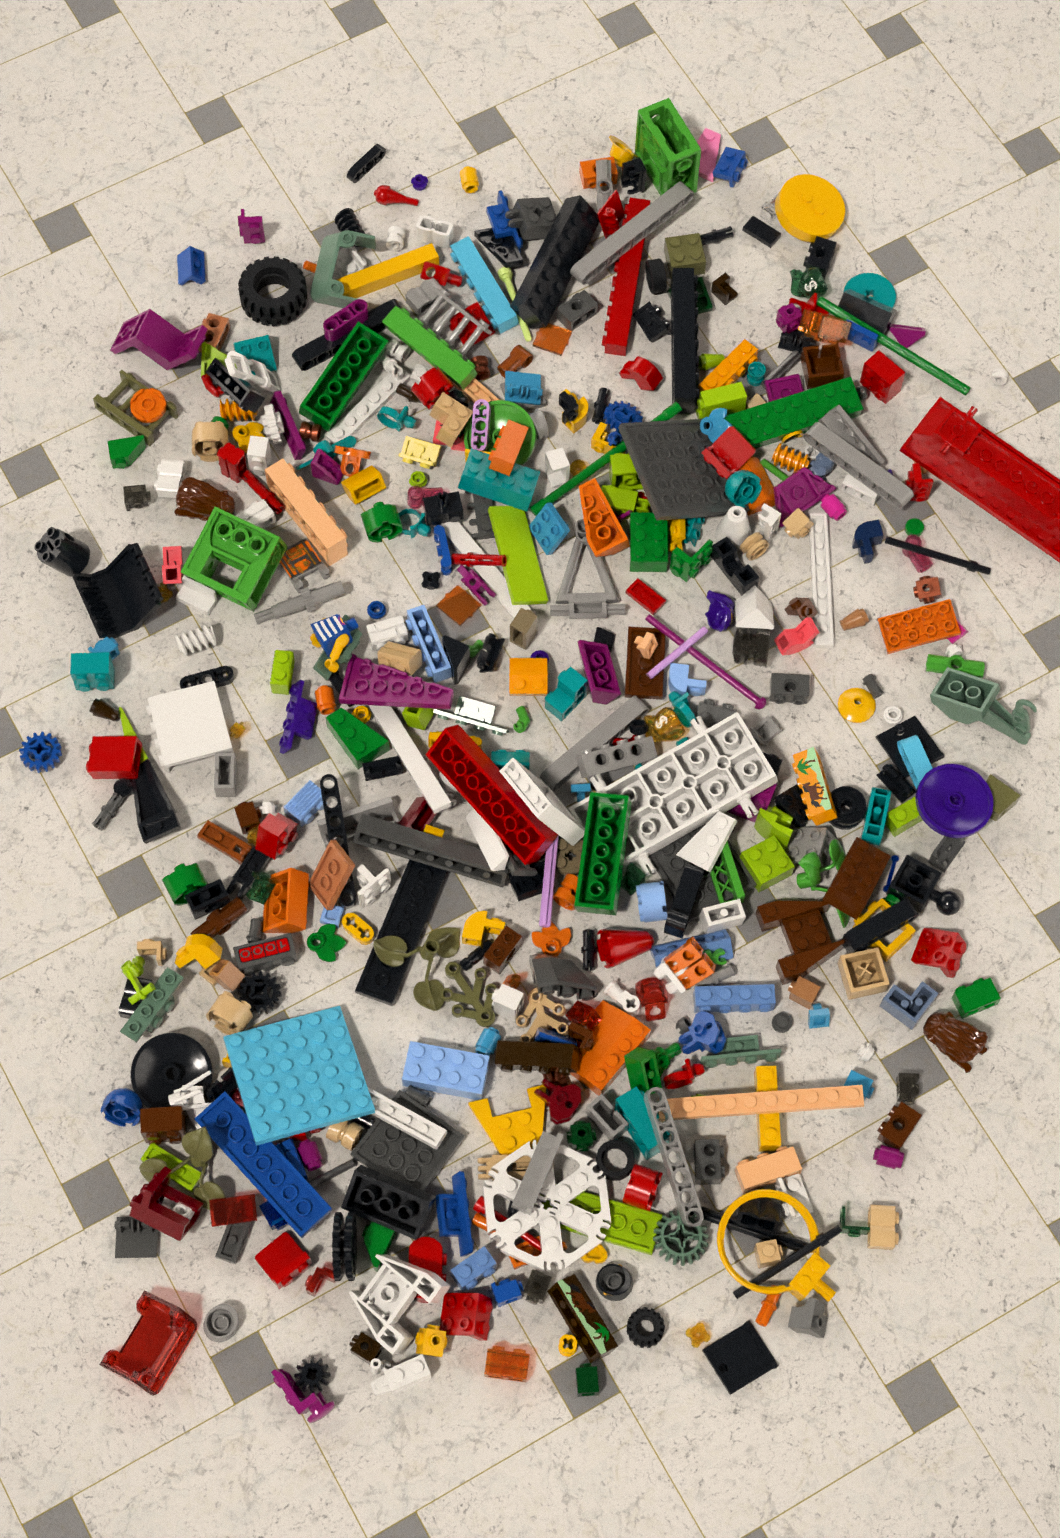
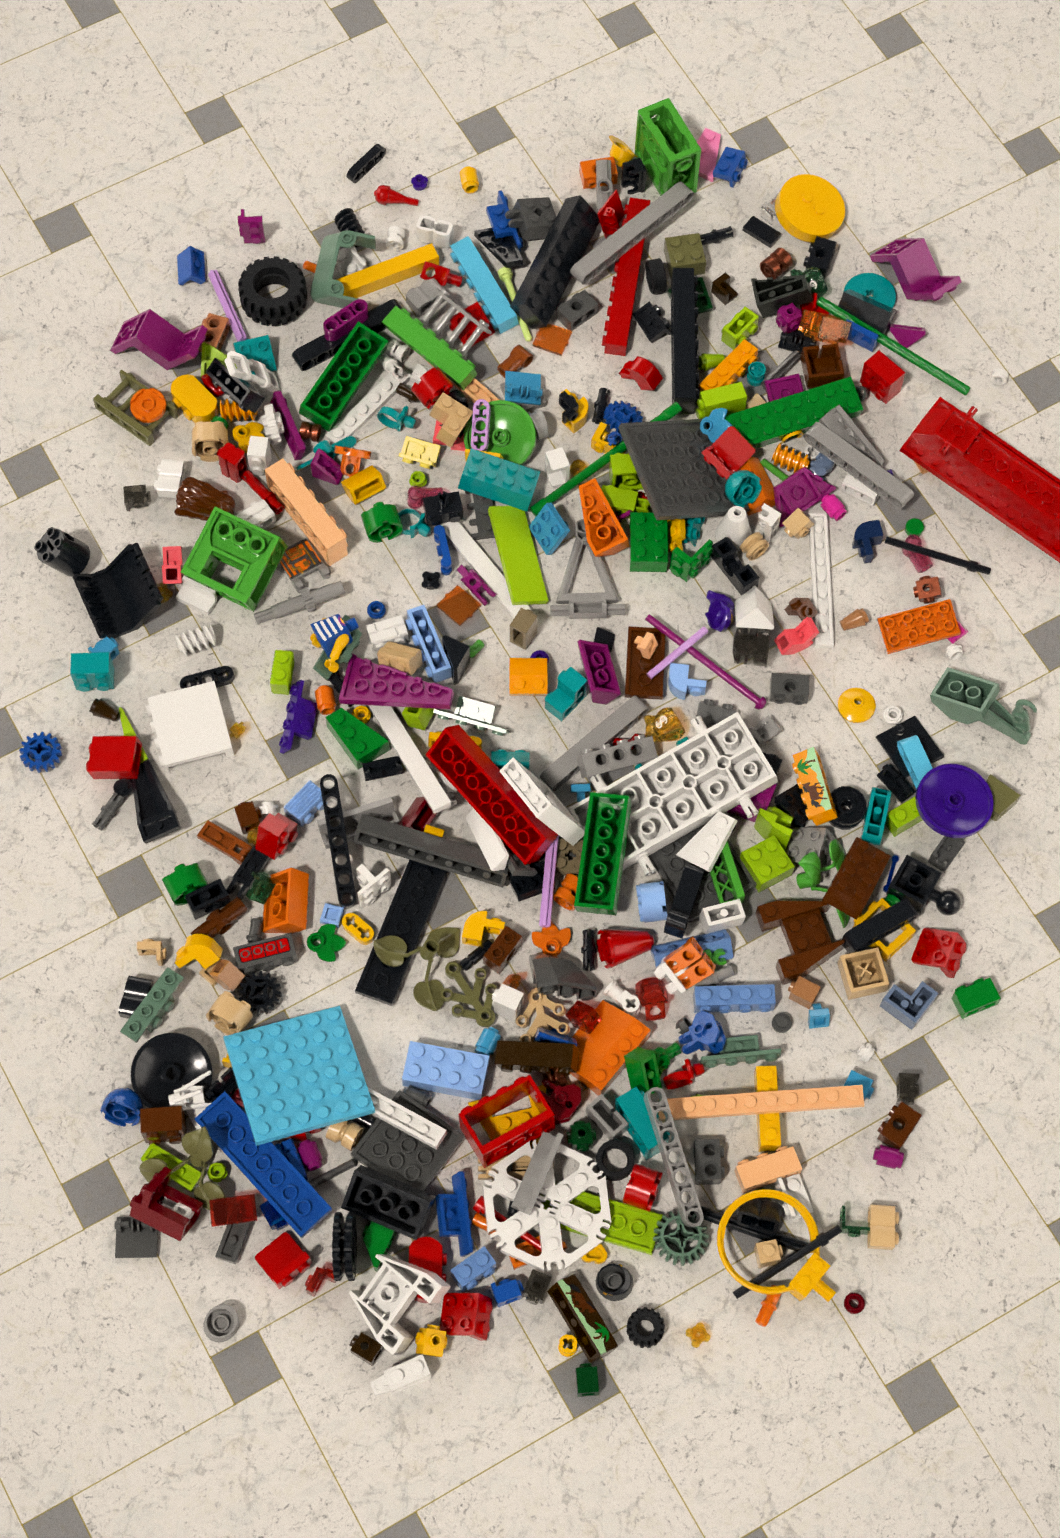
(125, 450): green slope -> none
(132, 971): lime pin -> none
(153, 1344): clear red windscreen -> none
(193, 399): none -> yellow brick
(217, 1167): none -> lime plate
(226, 770): light grey piece -> none
(227, 305): none -> lavender axle
(314, 1403): magenta piece -> none
(320, 1375): black gear -> none
(331, 874): nougat tile -> none
(379, 1365): white arm -> none
(459, 559): red pin -> none
(481, 368): copper wheel -> none
(487, 660): black hinge -> none
(507, 447): orange brick -> none
(507, 1364): clear orange brick -> none
(515, 1138): none -> red hose
(523, 721): bright green arm -> none
(582, 1034): reddish brown bracket -> none
(632, 877): clear green bracket -> none
(638, 727): black plate -> none
(645, 596): red plate -> none
(681, 708): teal piece -> none
(740, 328): none -> lime brick
(743, 1355): black container -> none
(775, 293): none -> pearl dark grey wedge
(776, 263): none -> copper wheel
(809, 1318): brick -> none
(856, 1297): none -> dark red plate
(873, 686): dark grey pin -> none
(916, 269): none -> magenta bracket
(919, 486): red bracket -> none
(939, 664): bright green piece -> none
(955, 1038): reddish brown hair -> none

